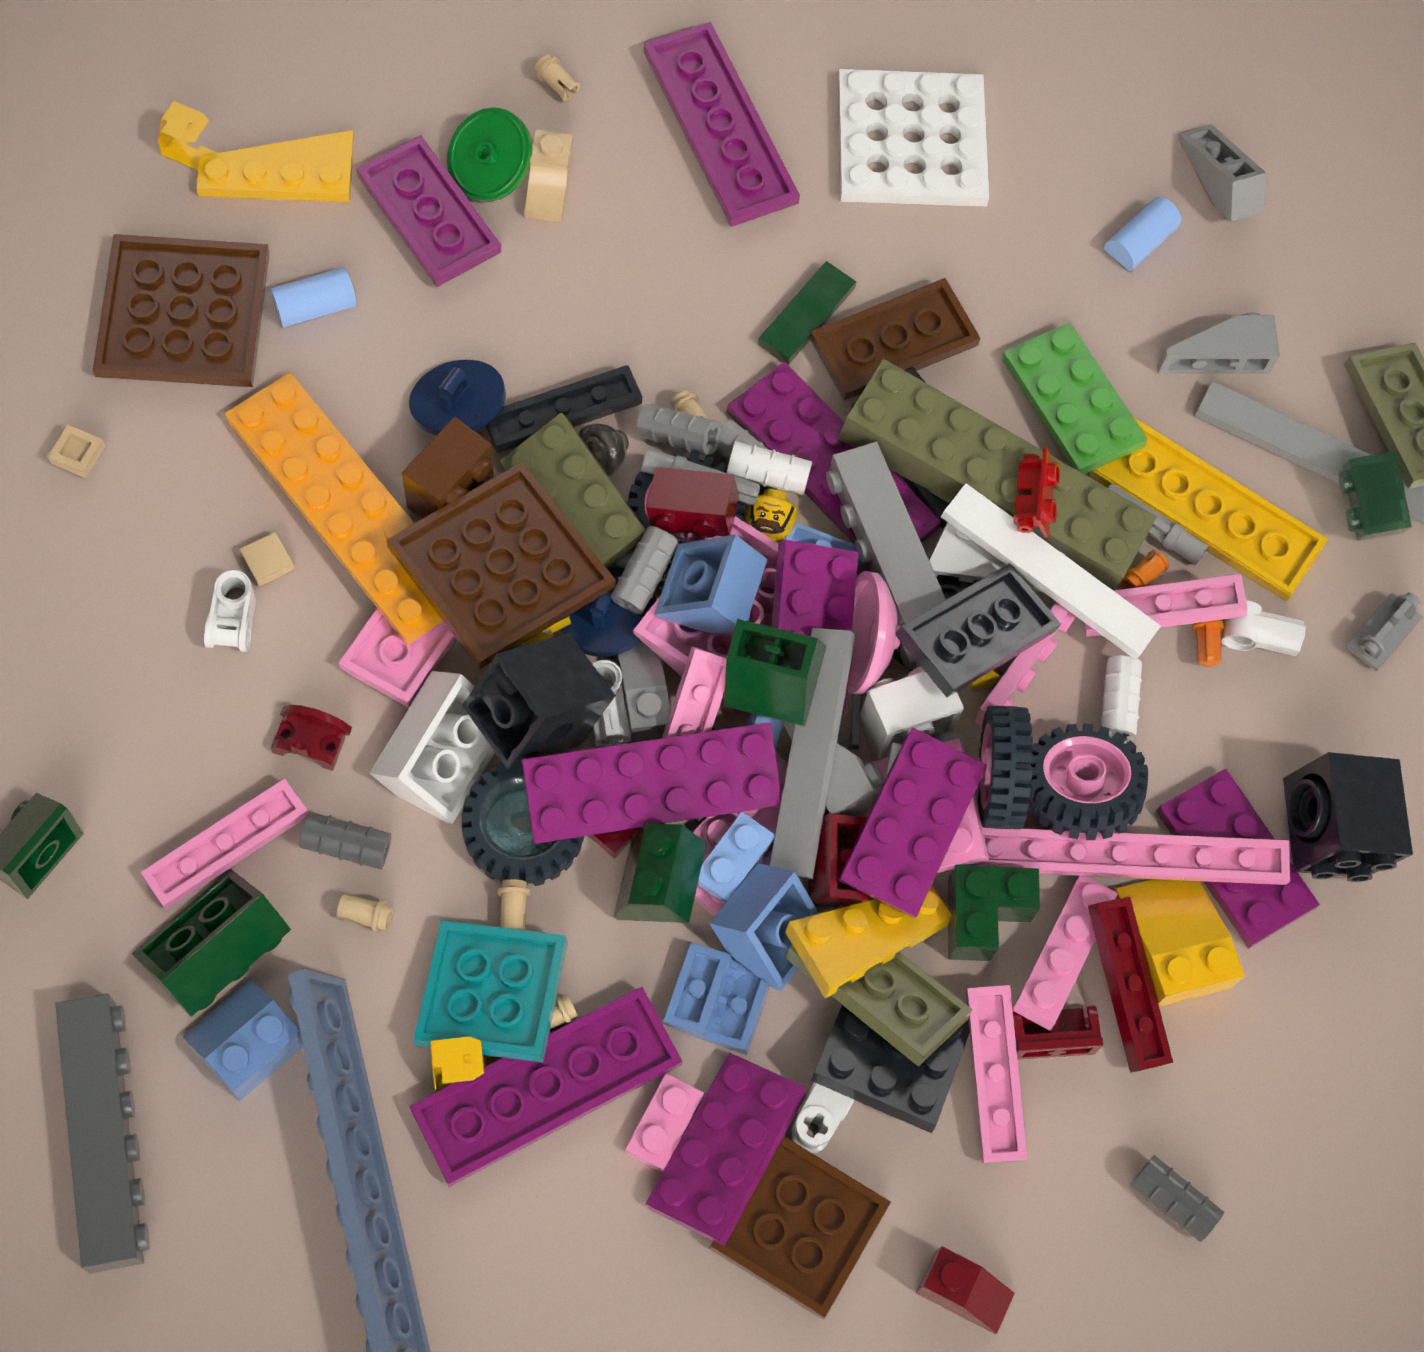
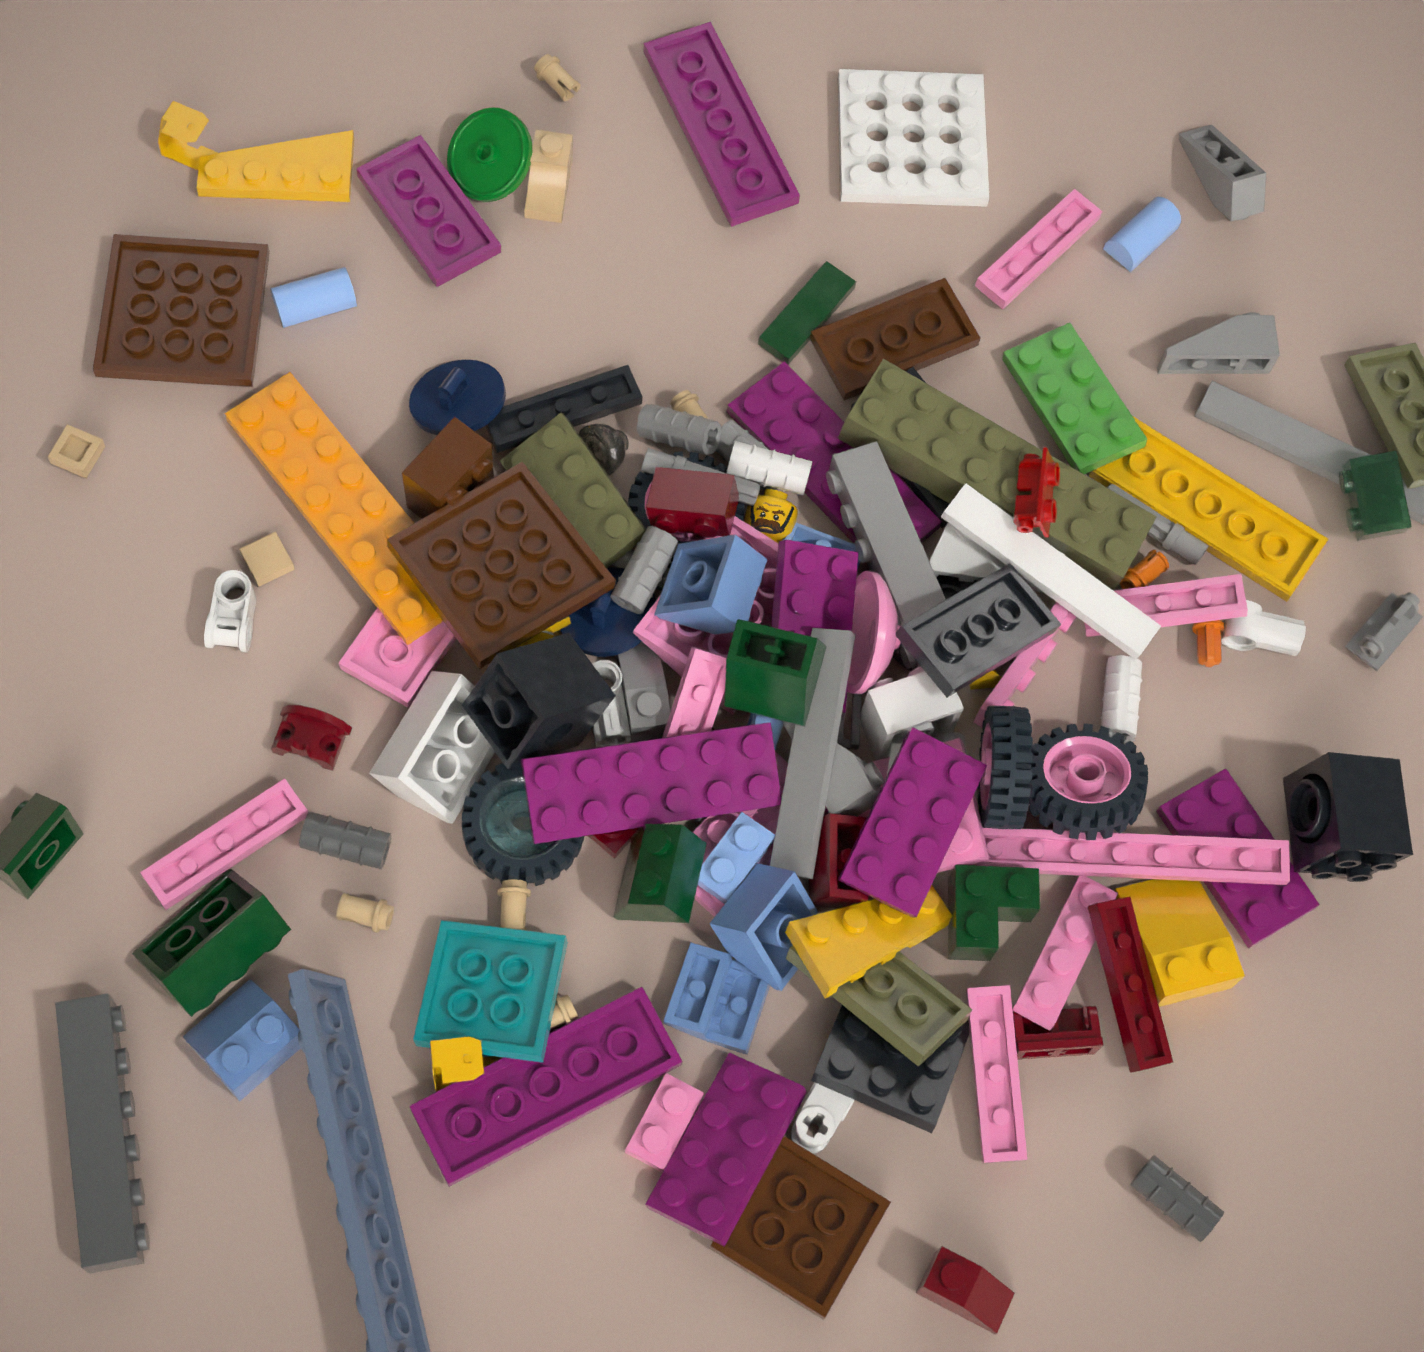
(1038, 249): none -> bright pink plate

